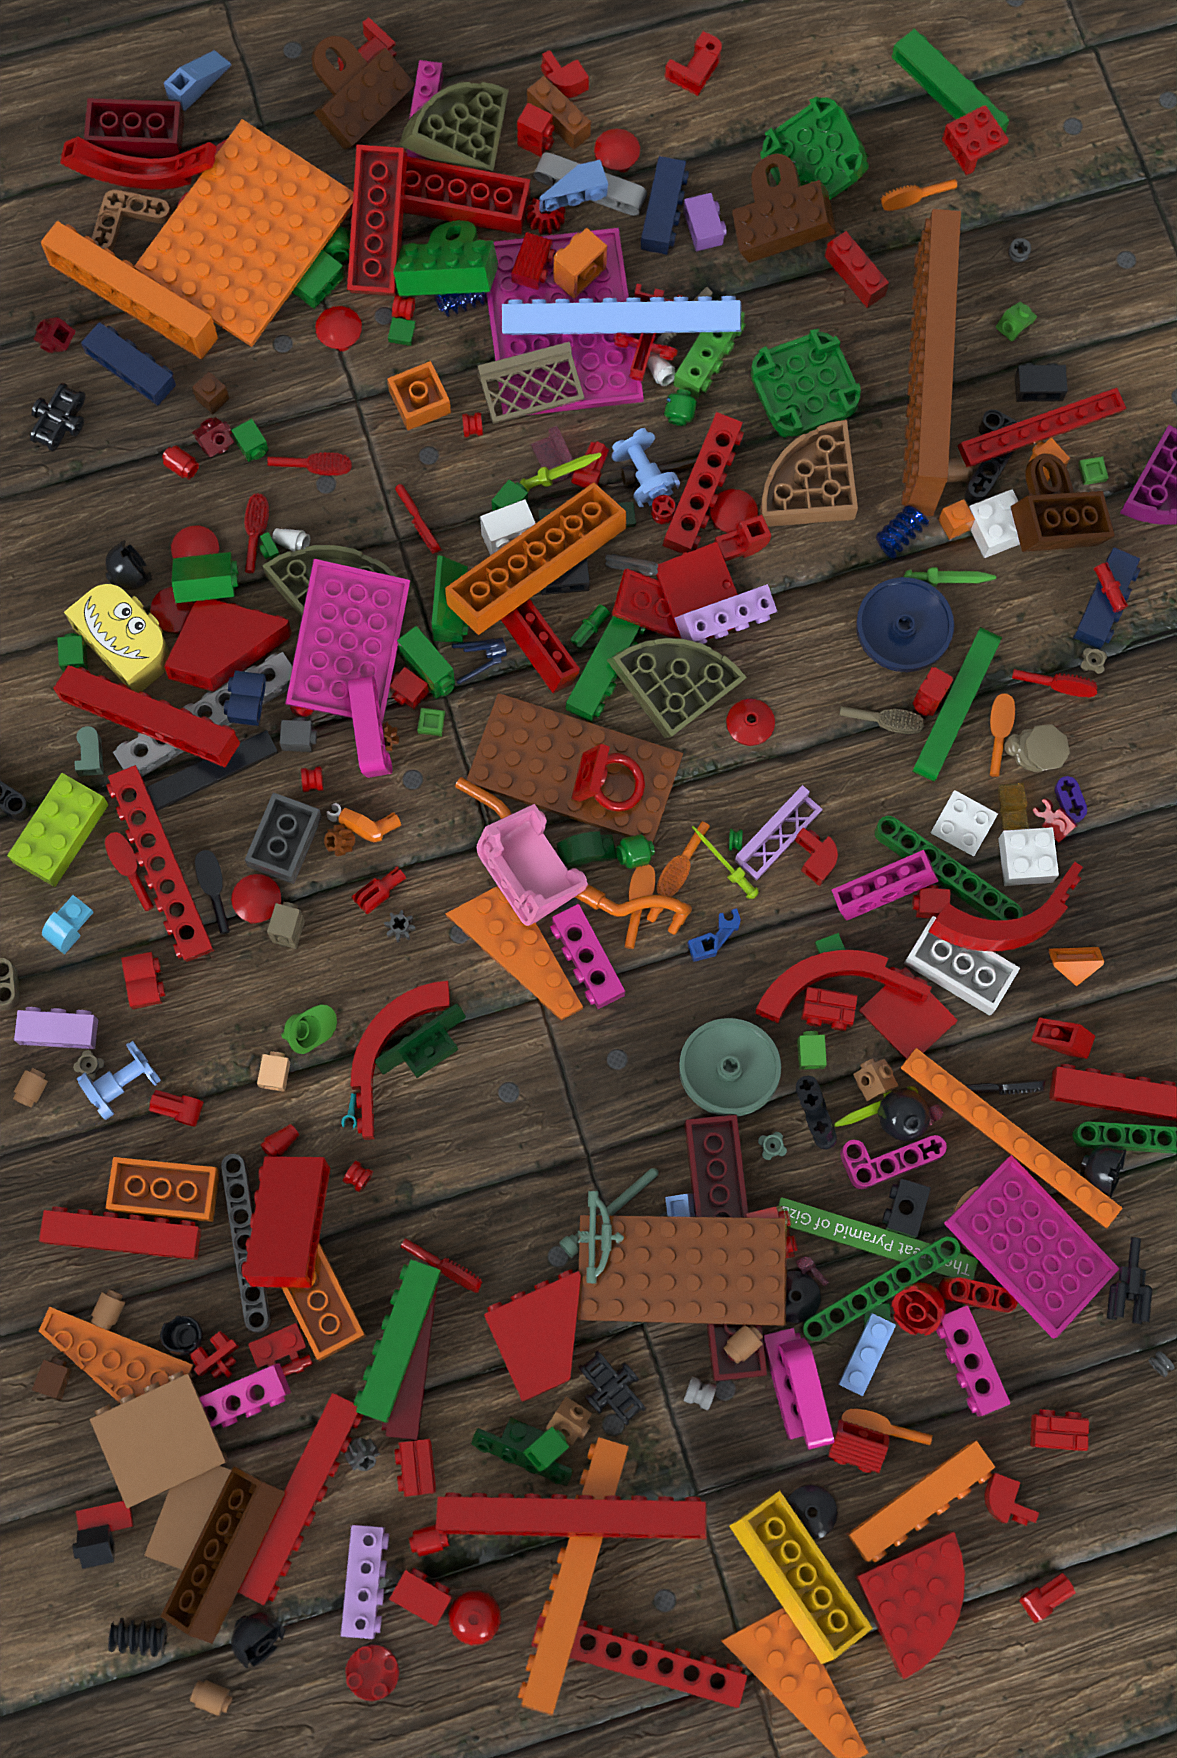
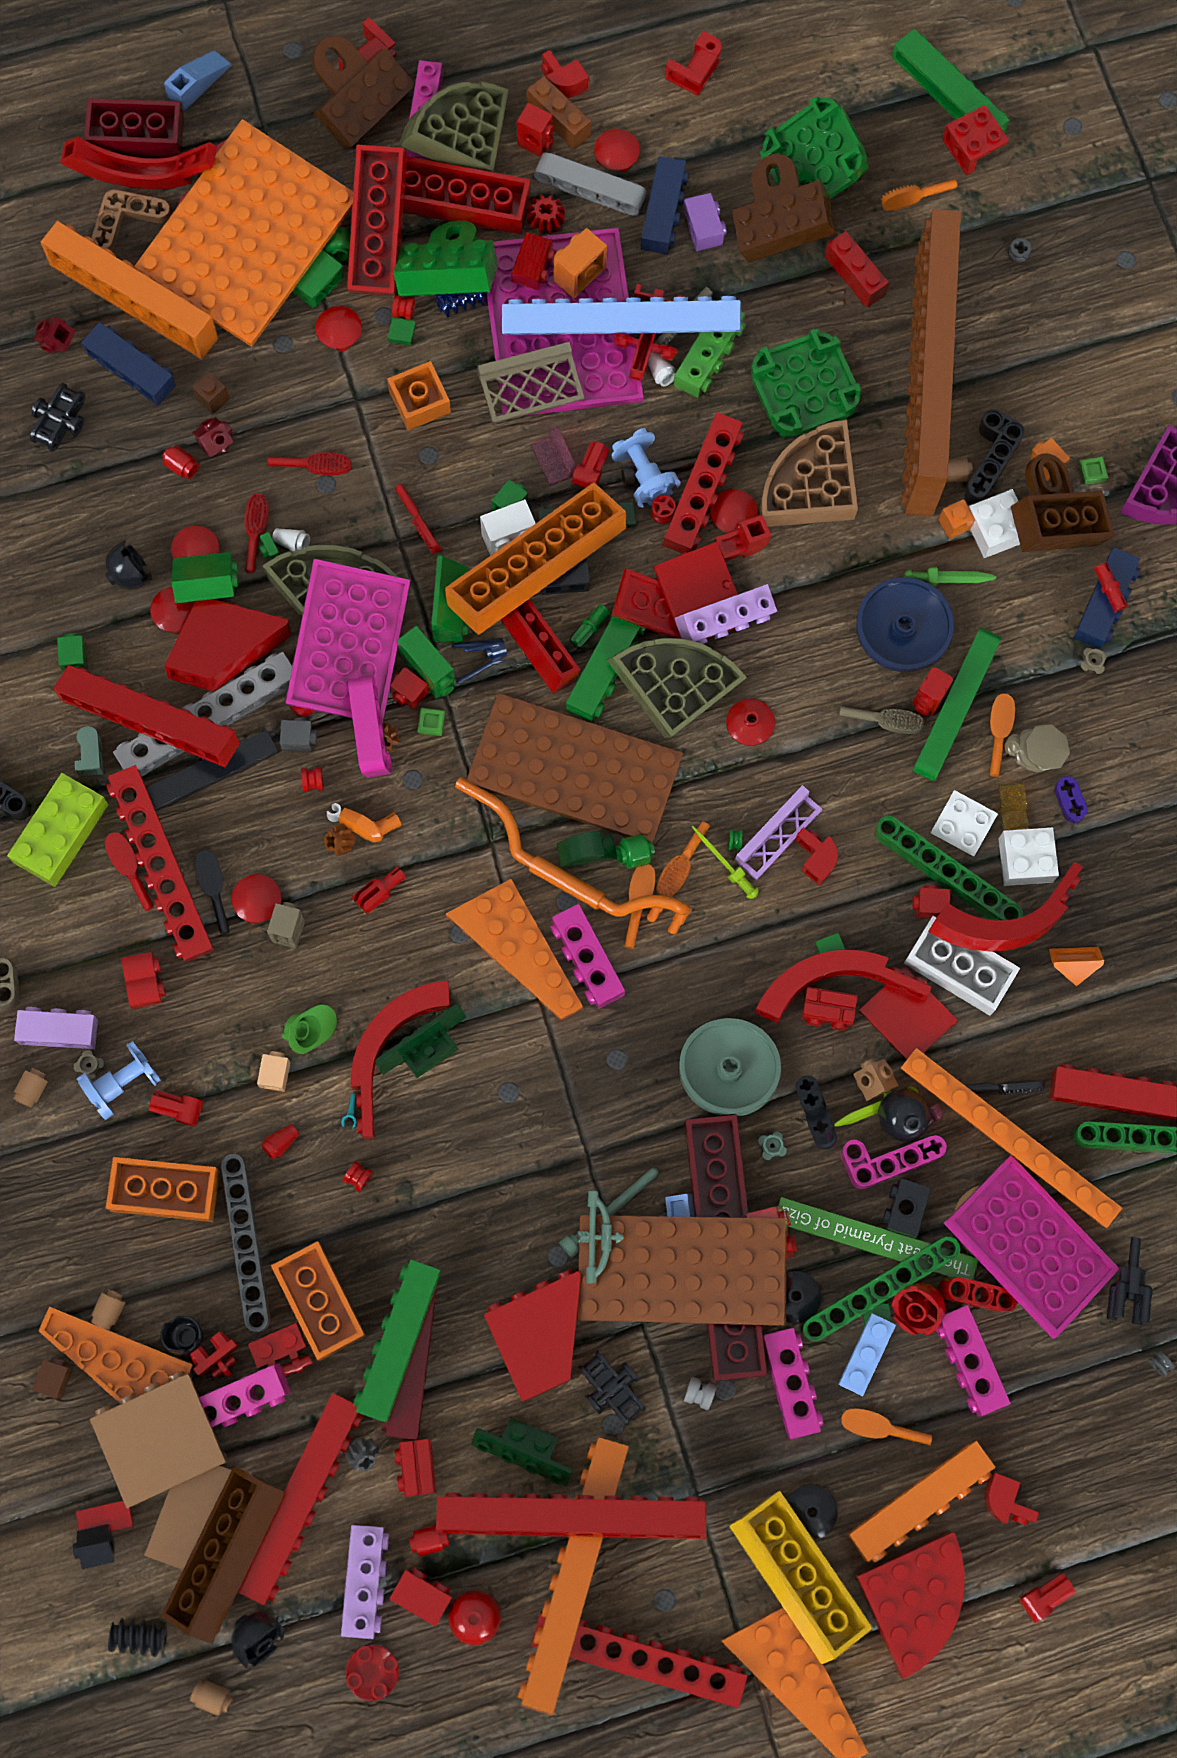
(63, 926): medium azure brick -> none
(120, 1234): red brick -> none
(121, 634): light yellow brick -> none
(246, 698): dark blue brick -> none
(250, 440): green brick -> none
(283, 838): dark grey brick -> none
(286, 1222): red brick -> none
(398, 933): dark grey gear -> none
(451, 1271): red piece -> none
(472, 424): red wheel -> none
(527, 865): bright pink windscreen -> none
(546, 476): lime sword -> none
(546, 1448): green brick -> none
(571, 1420): medium nougat brick -> none
(581, 184): medium blue slope -> none
(593, 773): red tile -> none
(623, 562): dark grey axle -> none
(680, 408): green head -> none
(725, 929): blue piece -> none
(743, 1343): medium nougat brick -> none
(806, 1264): clear pink hand -> none
(807, 1392): dark pink beam -> none
(811, 1051): bright green brick -> none
(859, 1446): red brick -> none
(884, 885): dark pink brick -> none
(901, 528): clear blue piece -> none
(1015, 320): bright green bracket -> none
(1040, 382): black brick -> none
(1041, 427): red plate -> none
(1059, 820): plate -> none
(1059, 1431): red brick -> none
(1063, 1037): red slope -> none
(1064, 684): red piece -> none
(1104, 1167): black cylinder -> none

